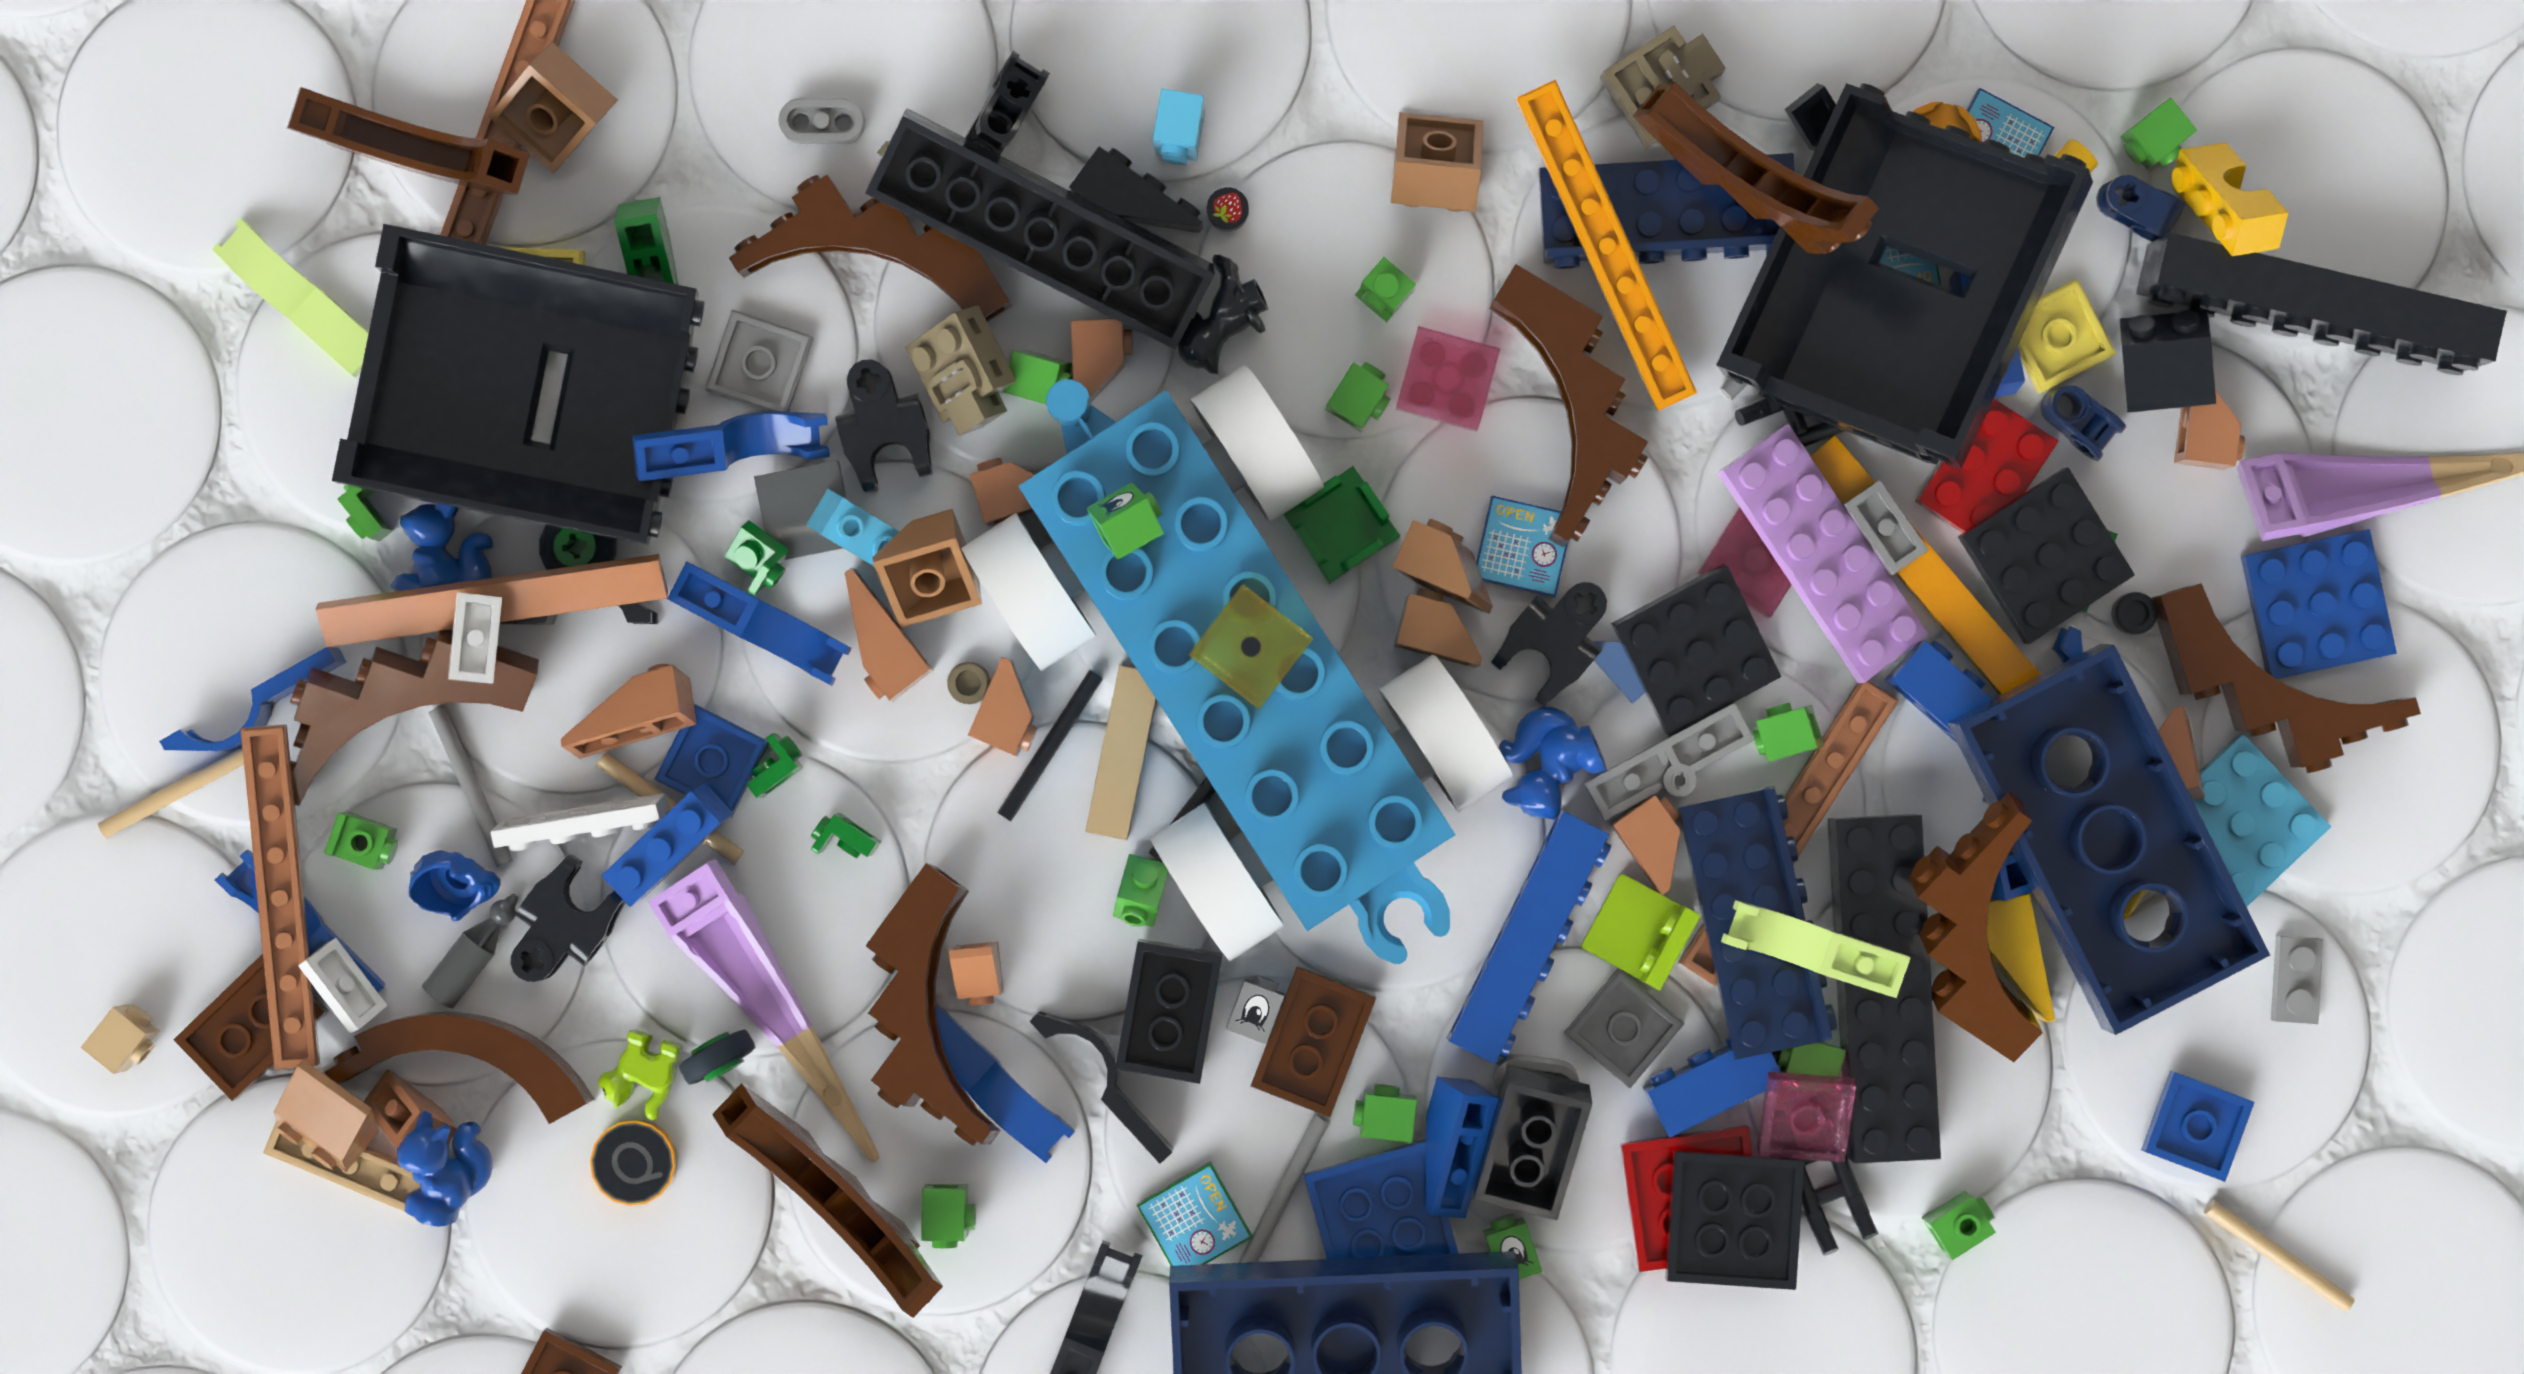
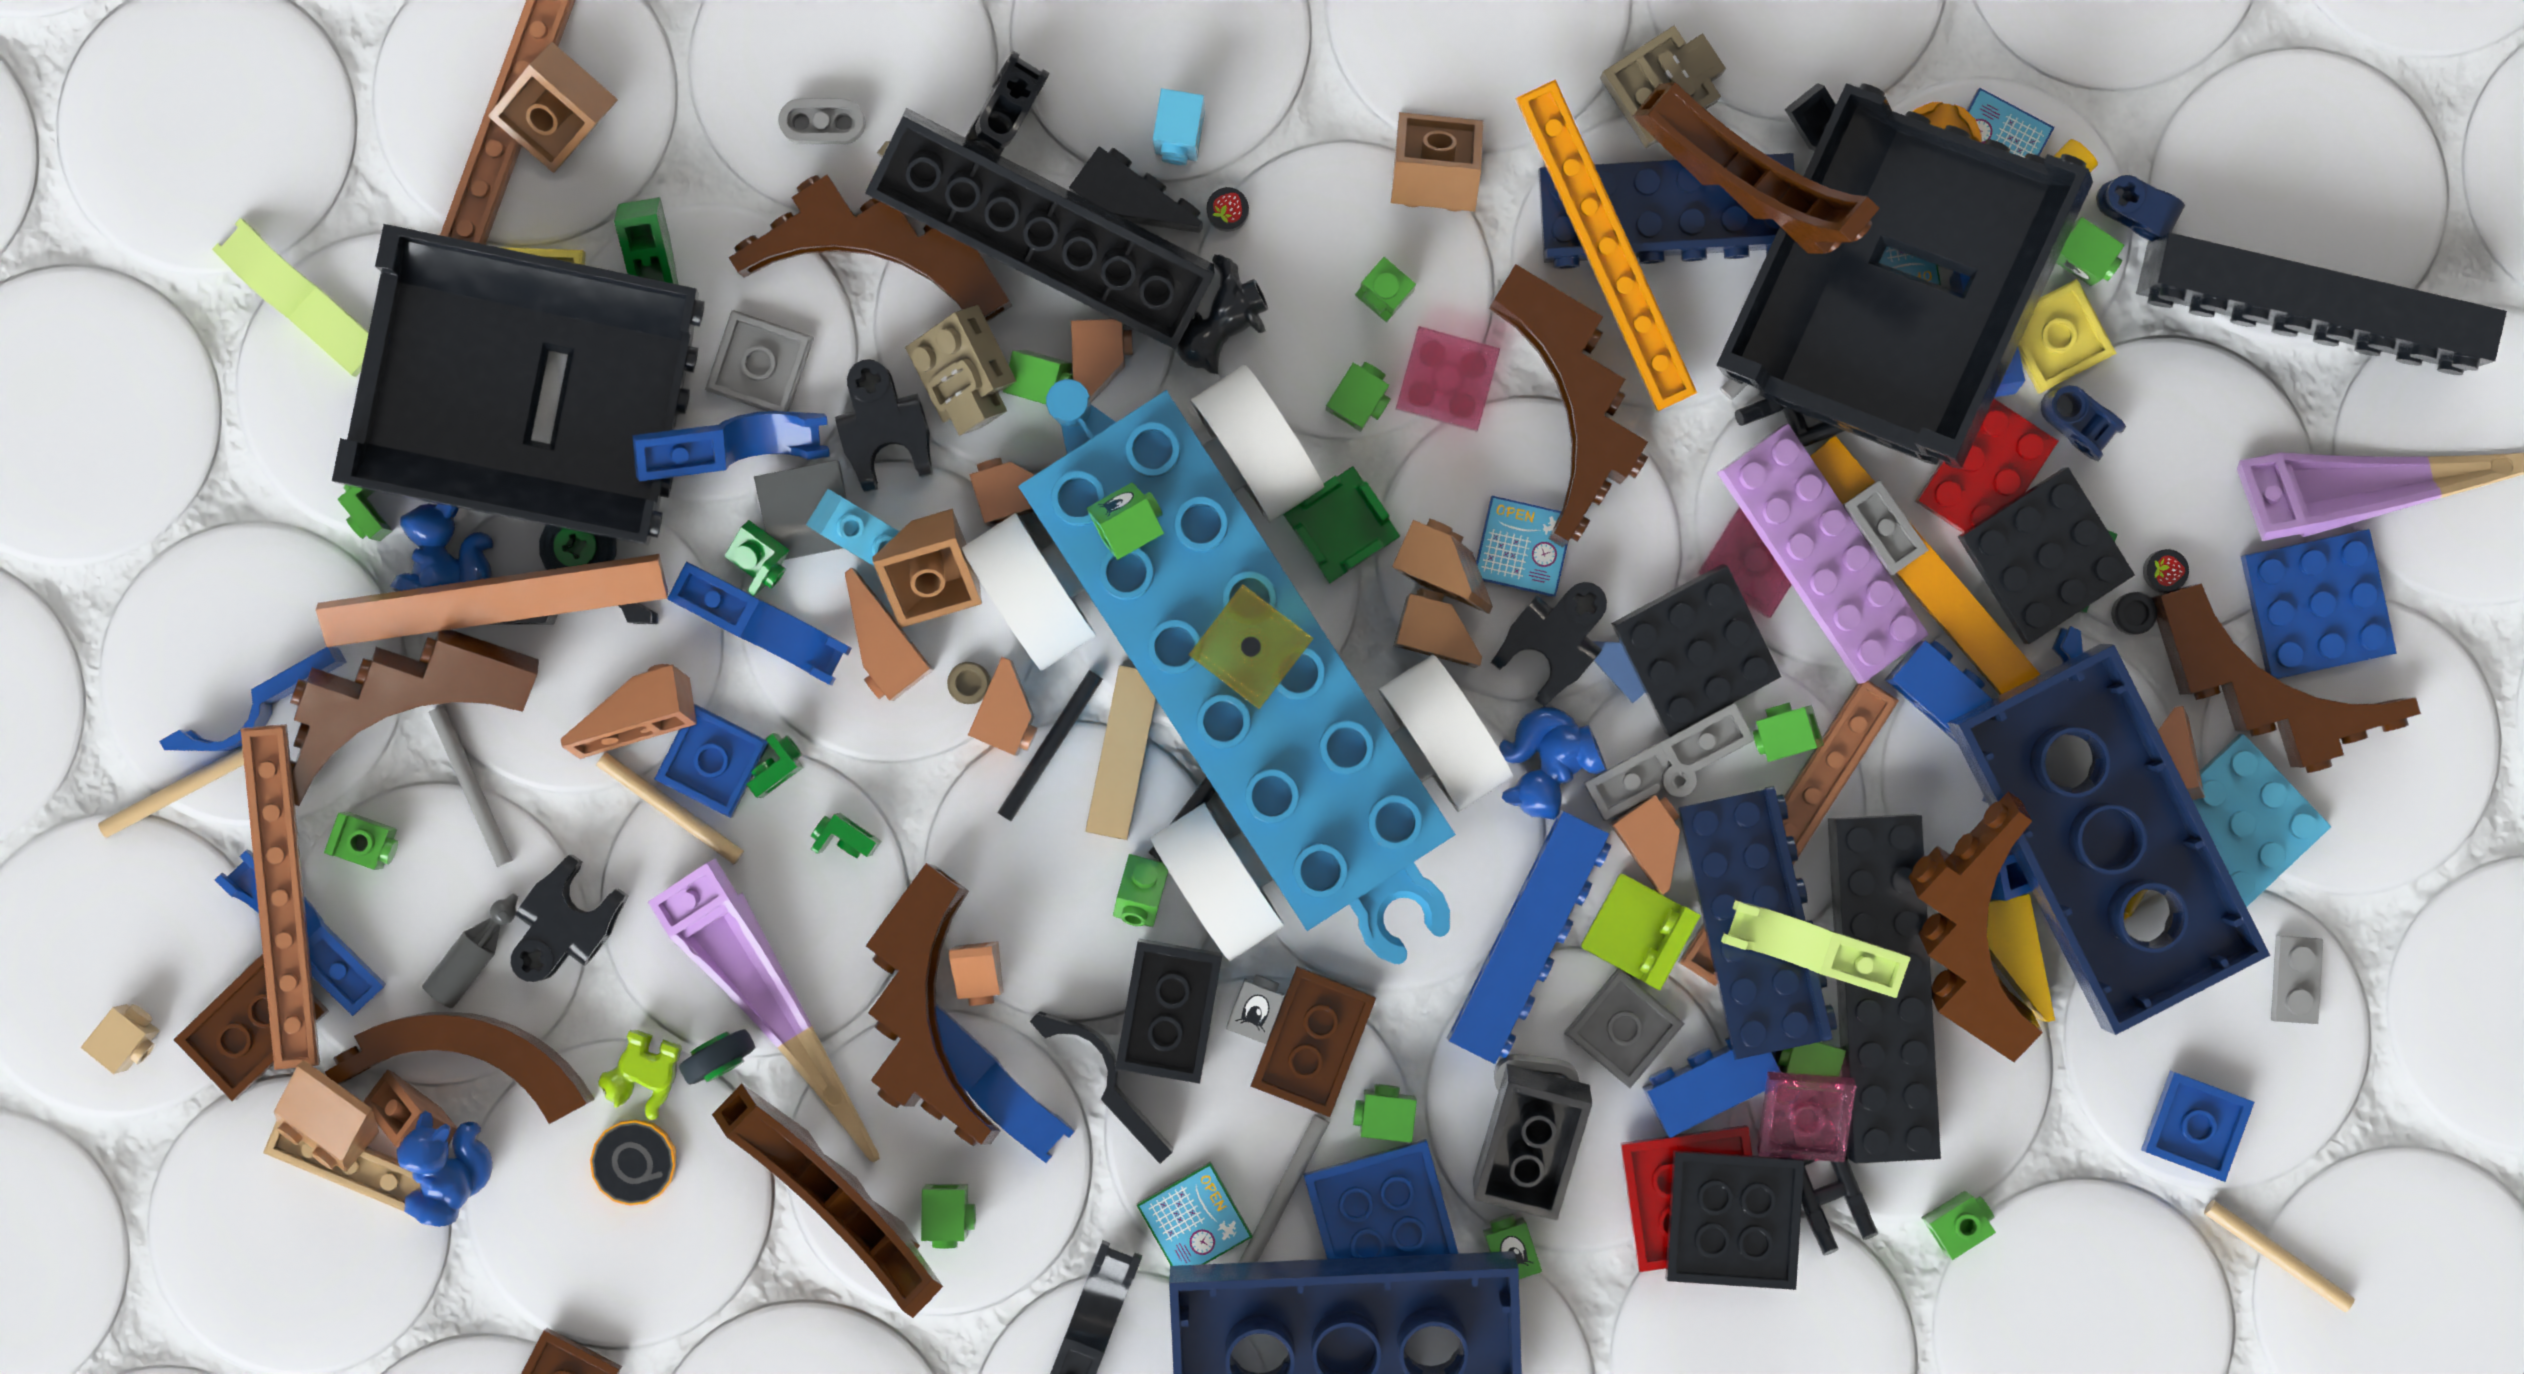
(342, 985): white plate -> none
(436, 154): reddish brown arch -> none
(451, 884): blue hair -> none
(475, 638): white plate -> none
(564, 824): white plate -> none
(667, 844): blue brick -> none
(1455, 1143): blue slope -> none
(2090, 253): none -> bright green brick
(2158, 135): bright green brick -> none
(2166, 570): none -> tile
(2167, 361): black slope -> none
(2209, 436): nougat slope -> none
(2240, 219): yellow arch -> none

